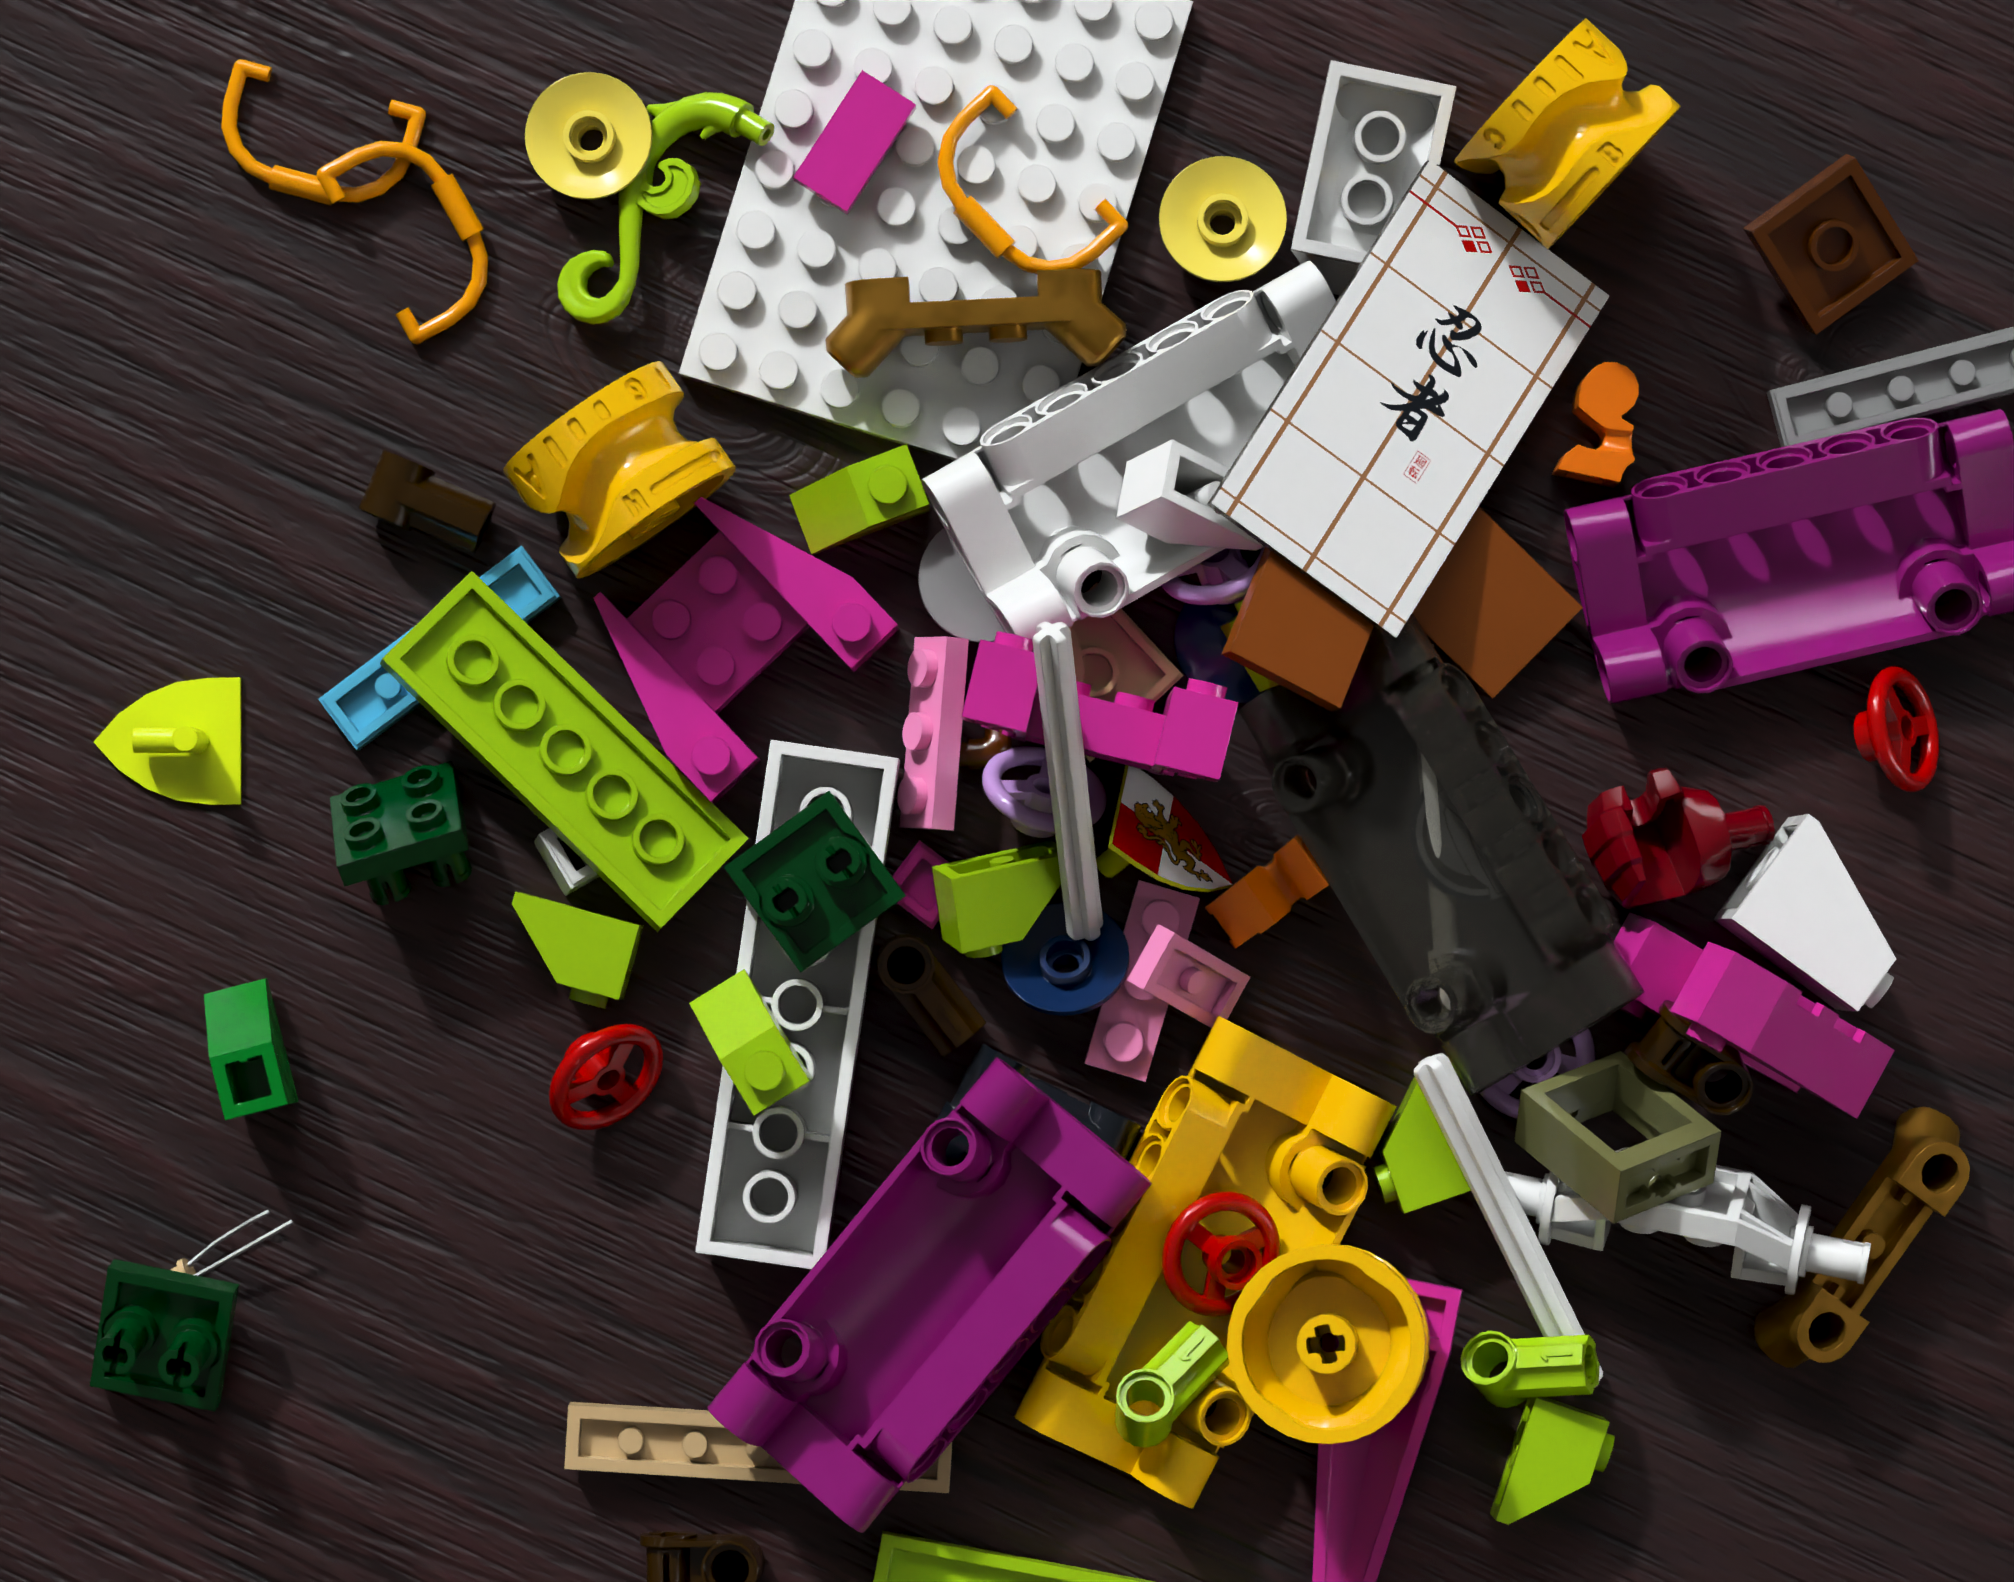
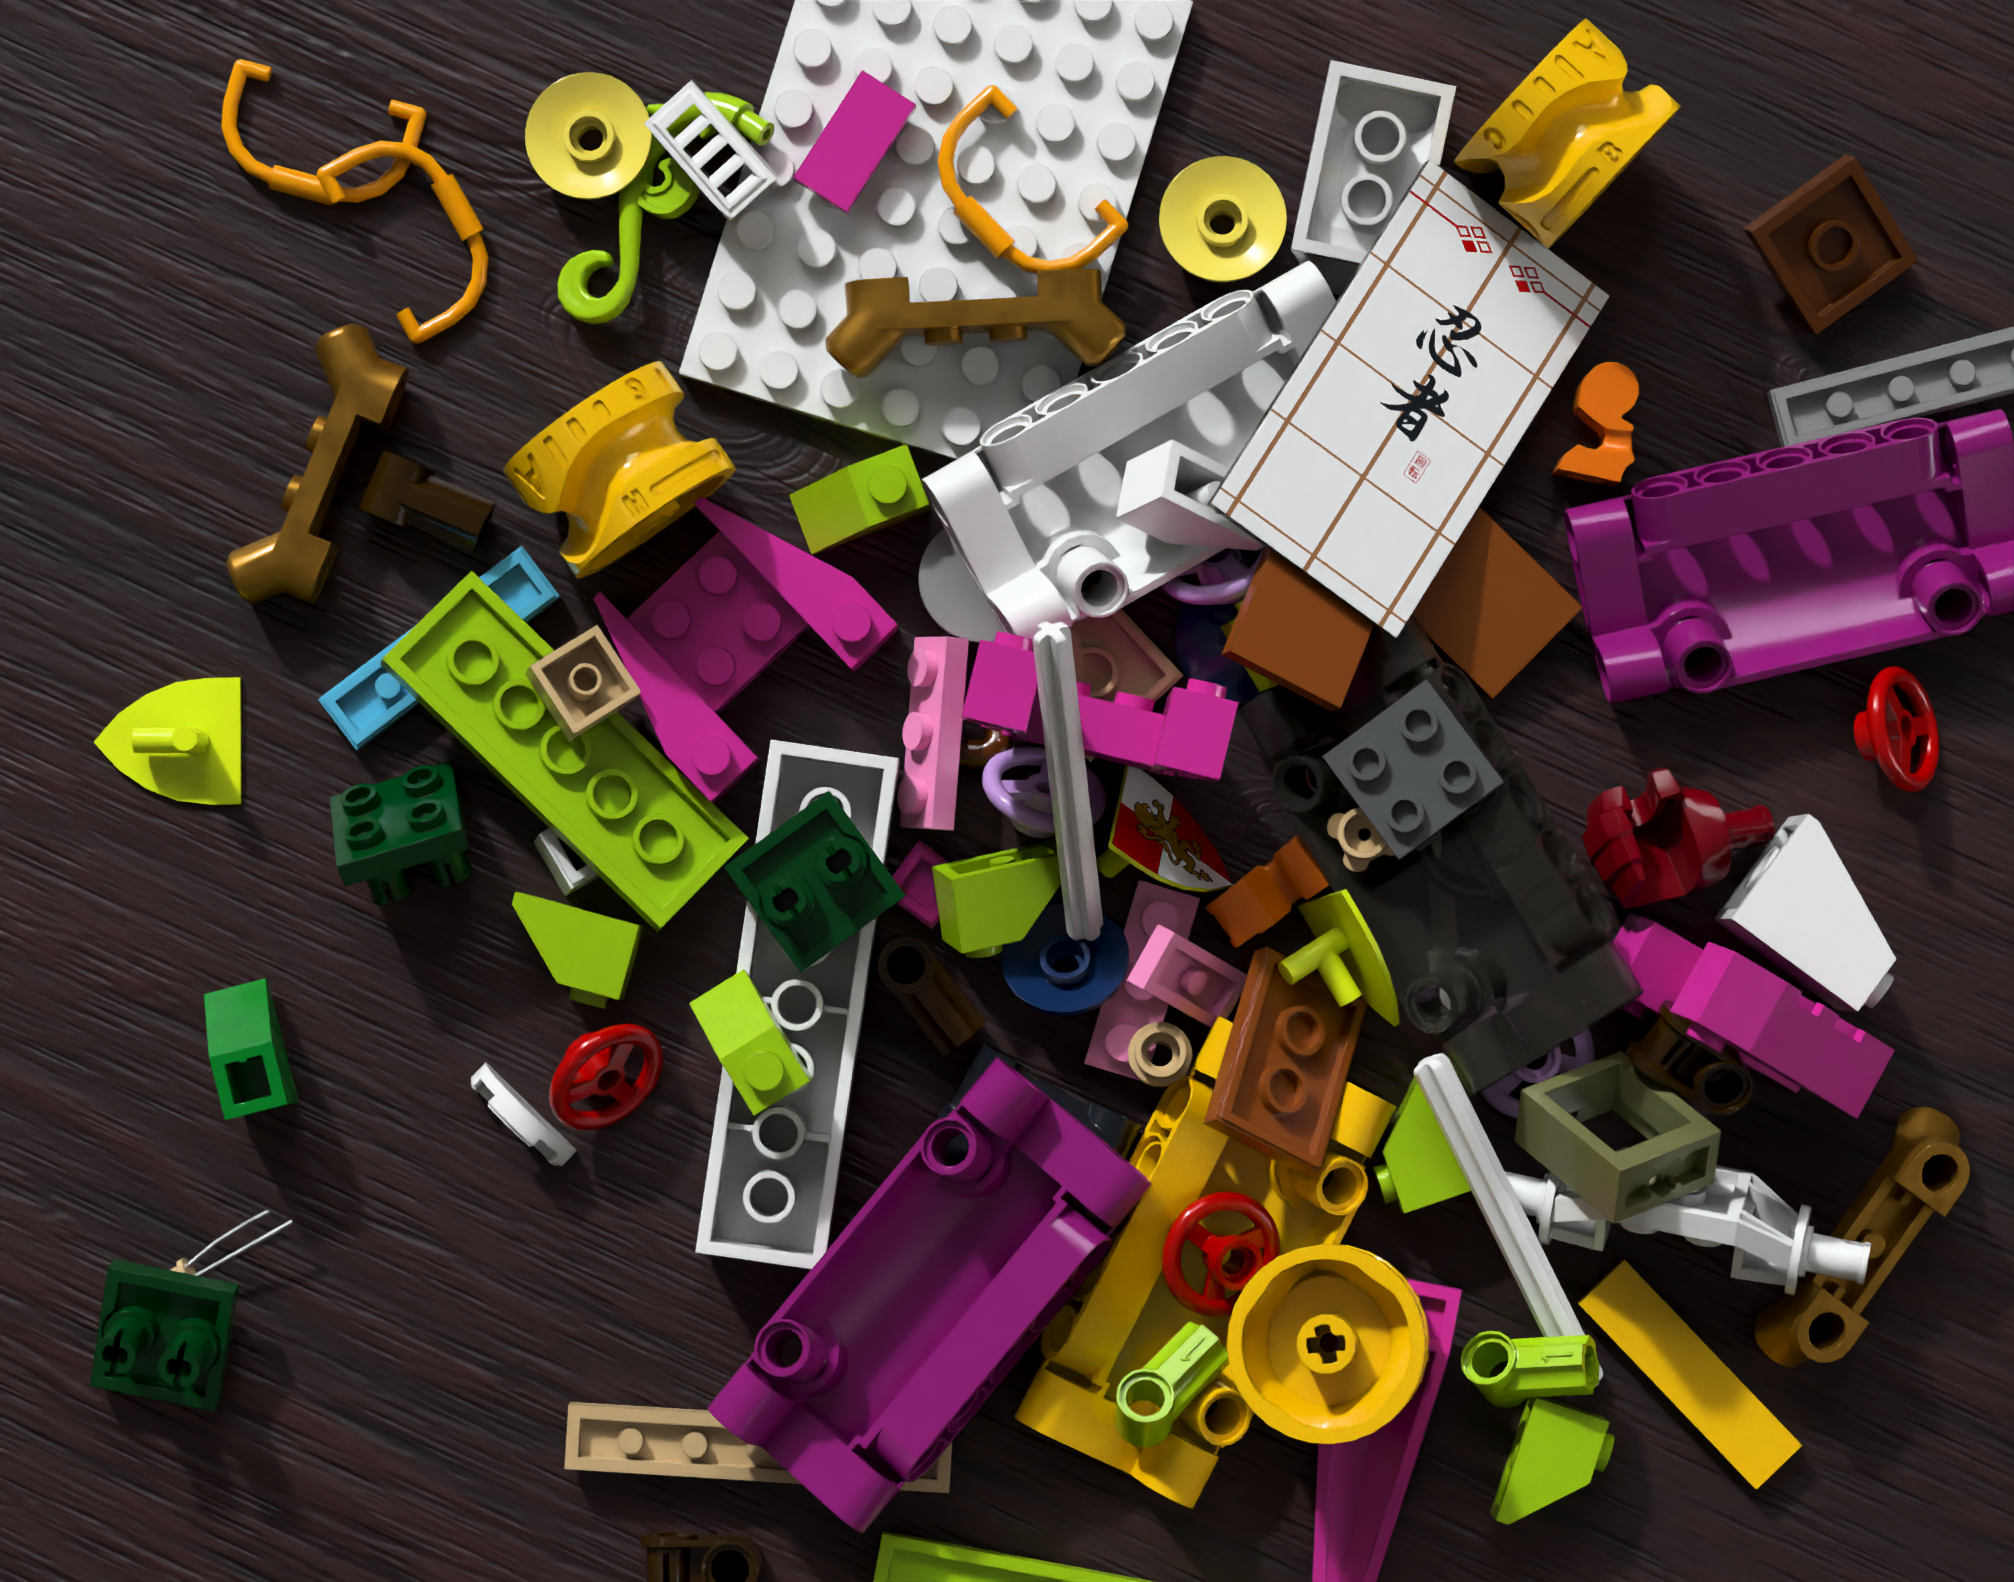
(363, 391): none -> pearl gold plate
(521, 1116): none -> white tile
(583, 683): none -> tan piece
(749, 189): none -> white slope
(1166, 1035): none -> tan plate
(1285, 1065): none -> dark orange tile
(1343, 955): none -> neon yellow shield
(1357, 852): none -> tan plate
(1413, 770): none -> dark grey hinge
(1689, 1374): none -> yellow tile

